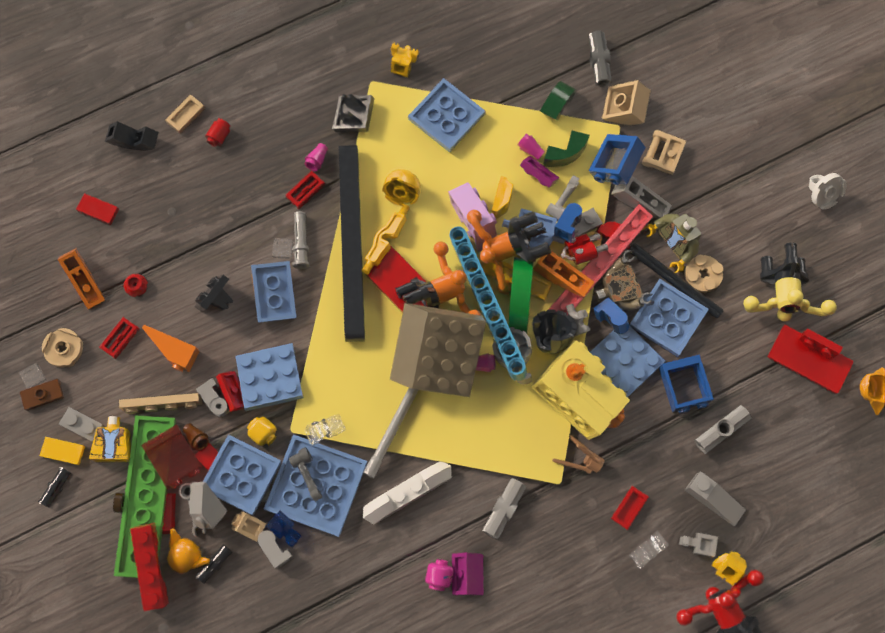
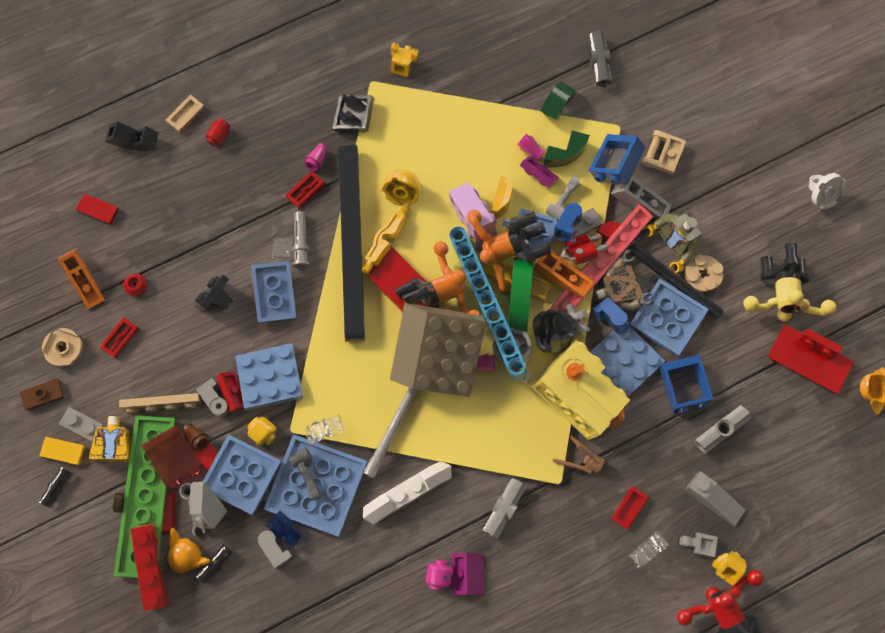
(32, 376): clear tile -> none
(177, 352): orange slope -> none
(248, 525): tan bracket -> none
(446, 115): medium blue plate -> none
(626, 103): tan slope -> none

